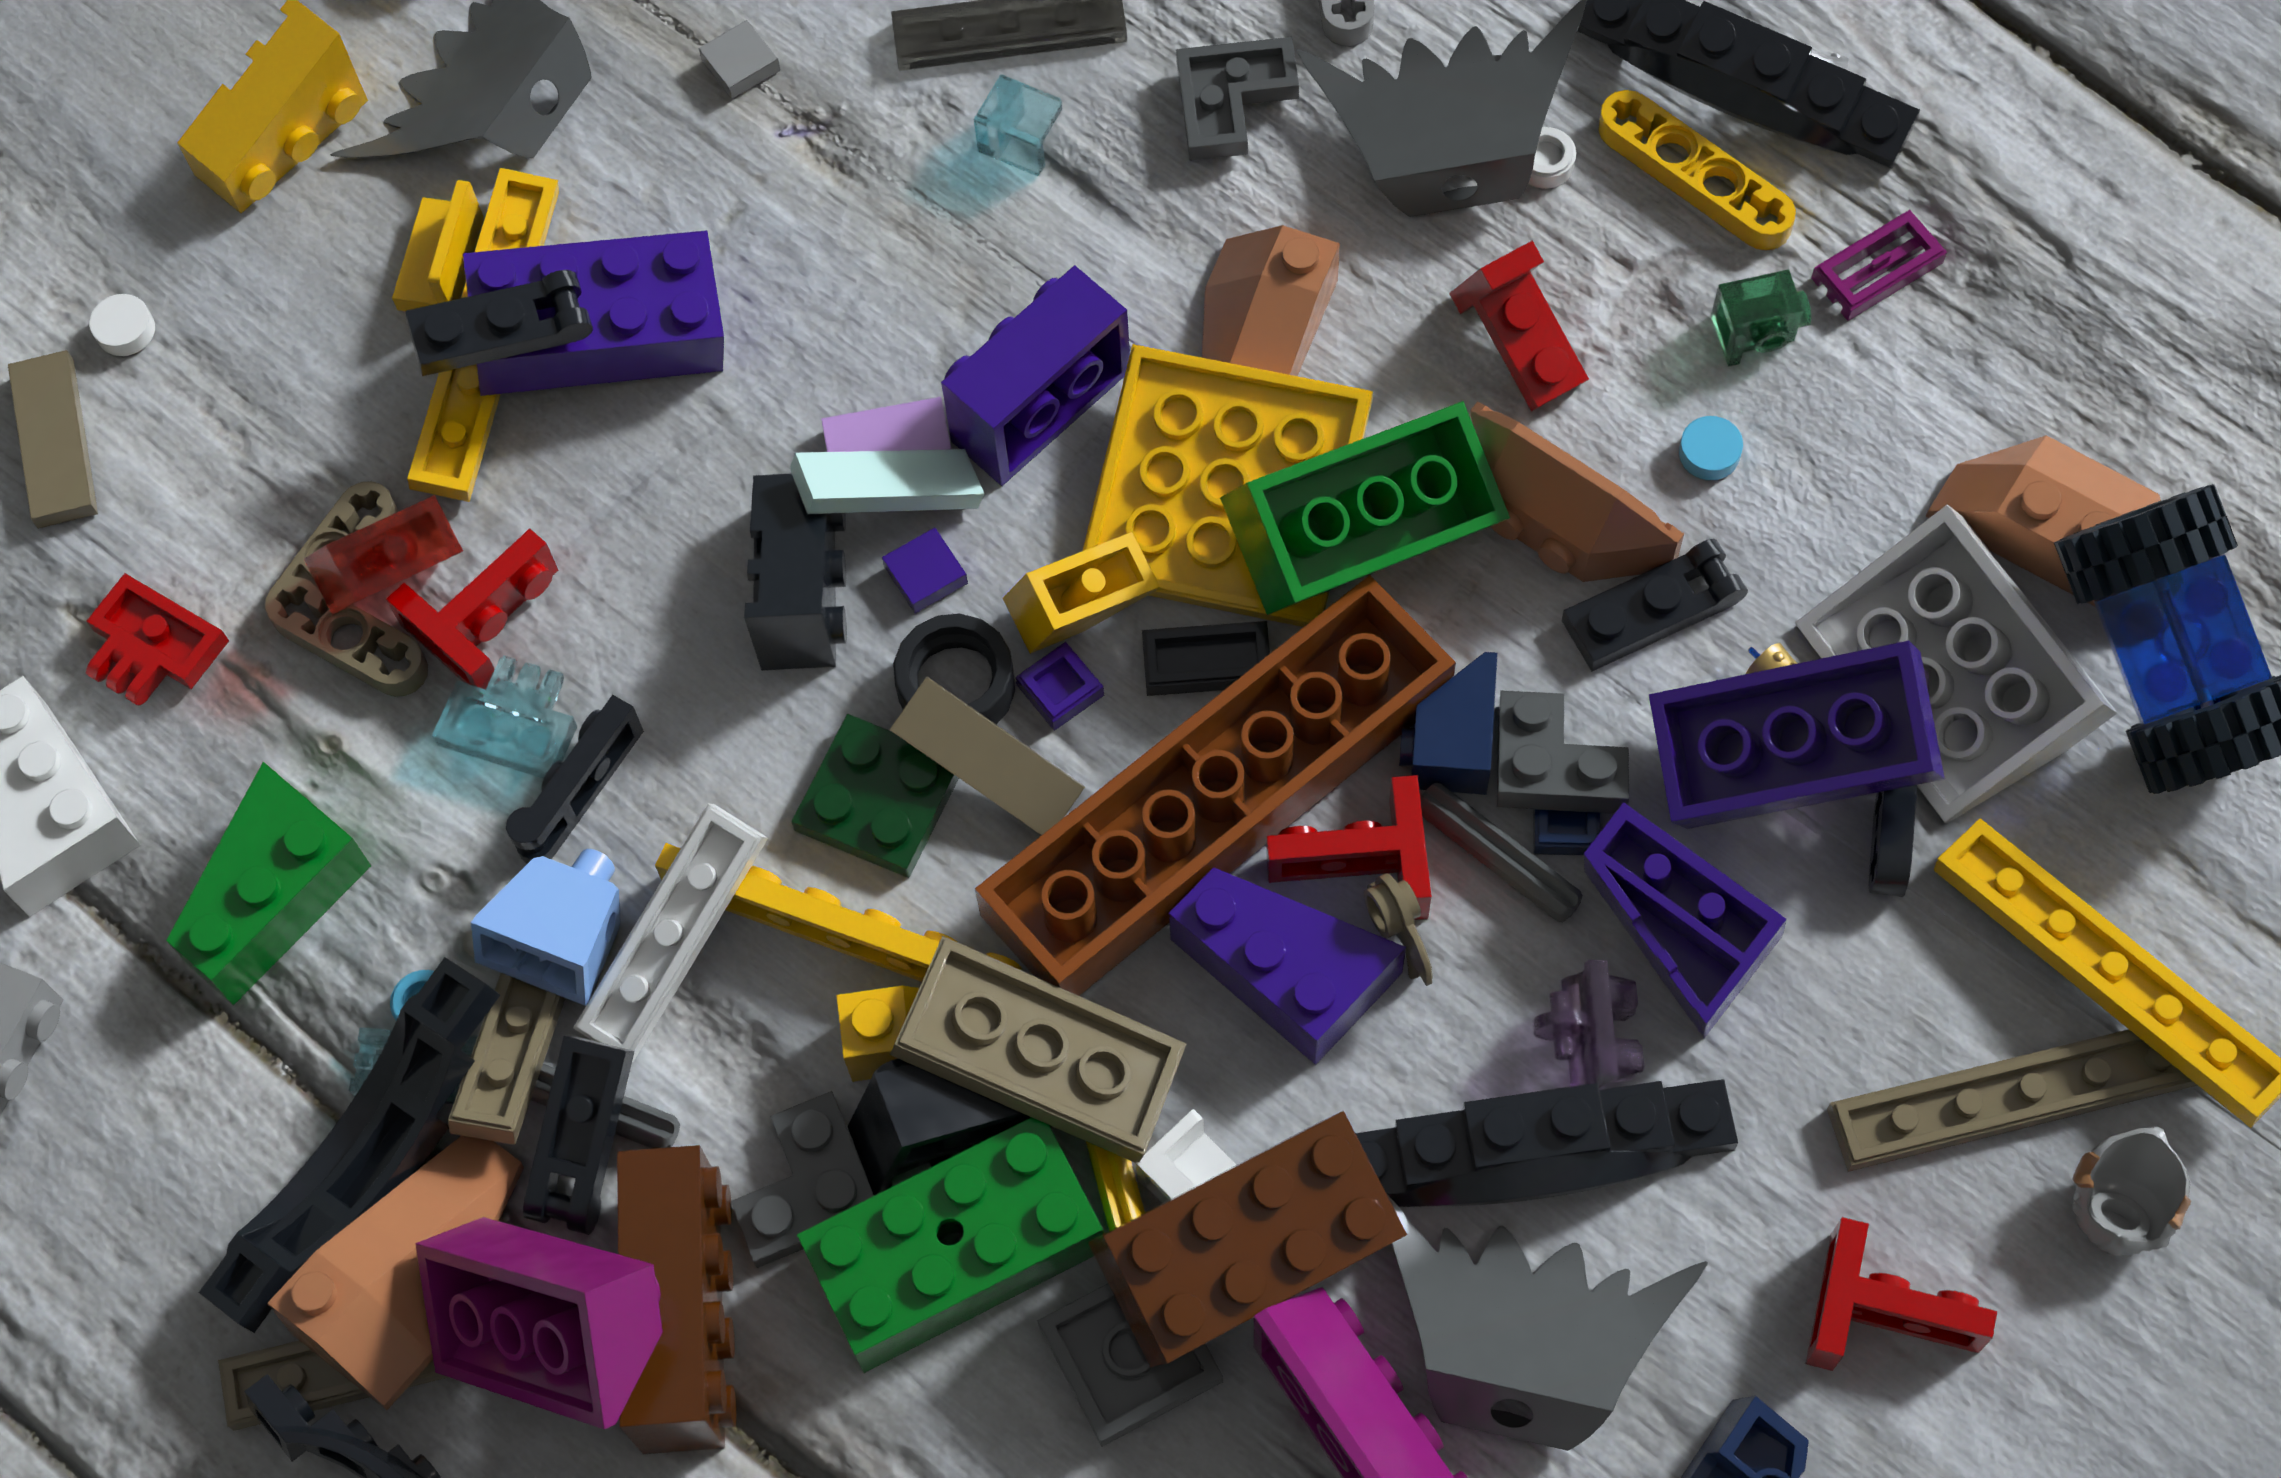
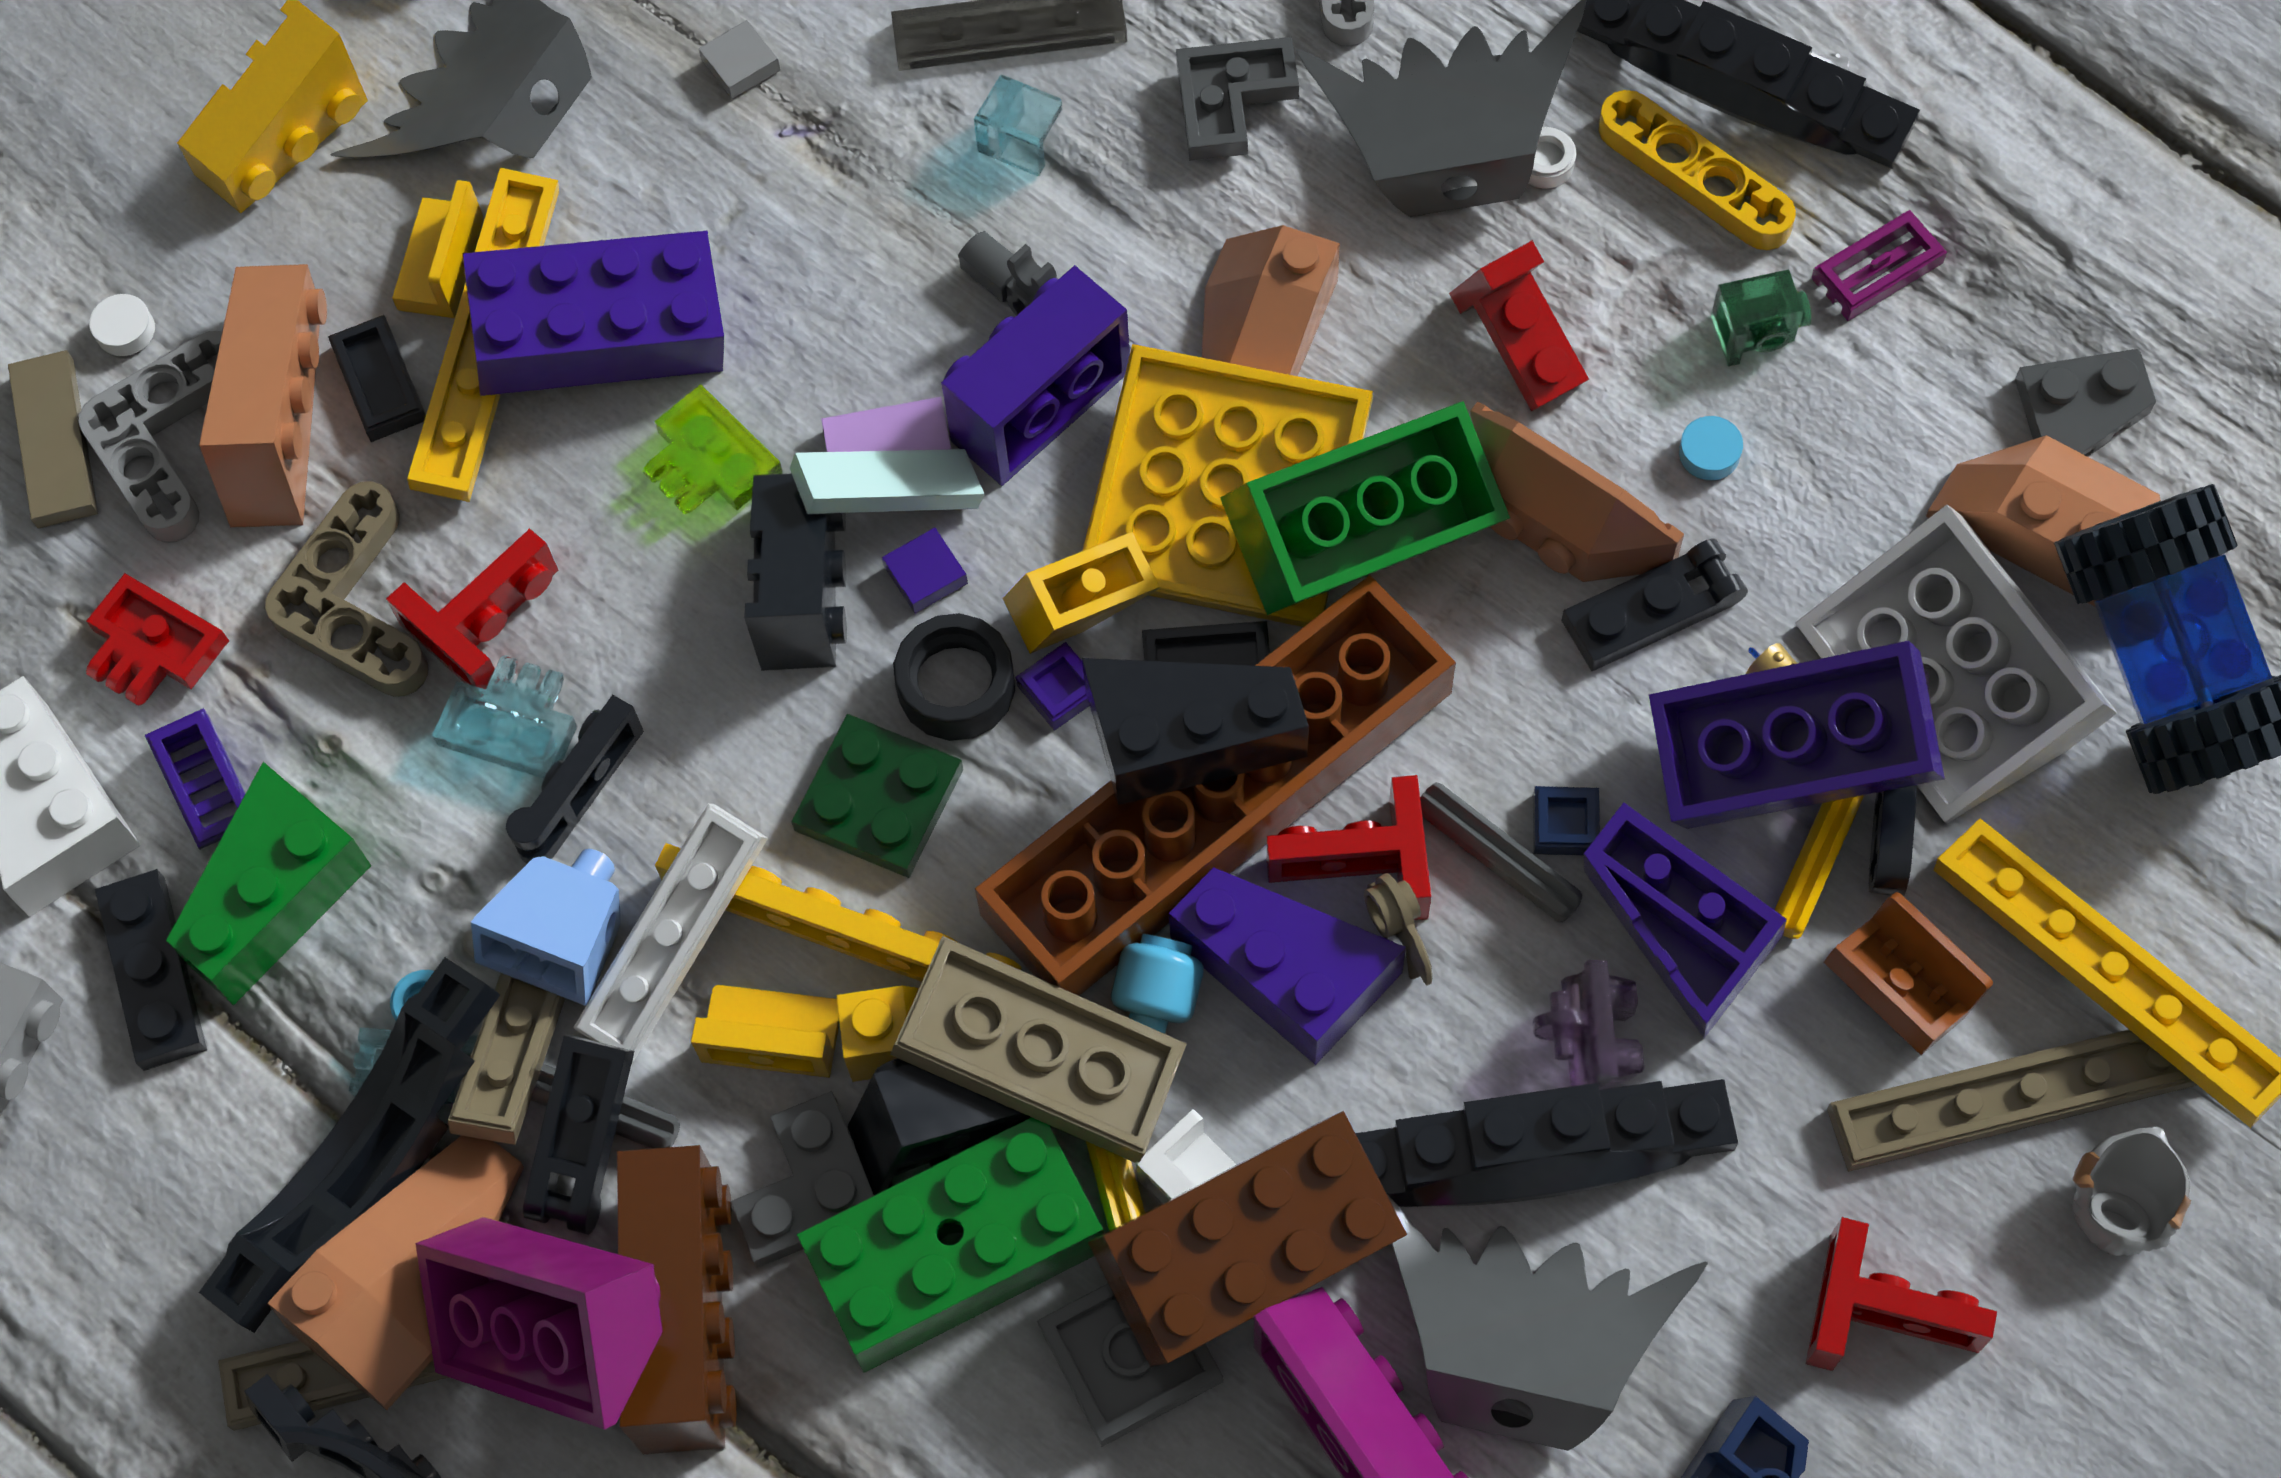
(135, 433): none -> light grey beam
(149, 971): none -> black plate
(182, 734): none -> dark purple slope
(264, 395): none -> nougat wedge
(377, 378): none -> black tile
(383, 554): clear red brick -> none
(498, 324): black plate -> none
(707, 454): none -> clear neon green hinge
(768, 1031): none -> yellow panel
(986, 757): dark tan tile -> none
(1002, 273): none -> dark grey bar
(1157, 982): none -> medium azure head
(1191, 722): none -> black wedge
(1455, 731): dark blue slope -> none
(1546, 773): dark grey plate -> none
(1815, 863): none -> yellow axle
(1909, 973): none -> dark orange bracket
(2085, 398): none -> dark grey wing

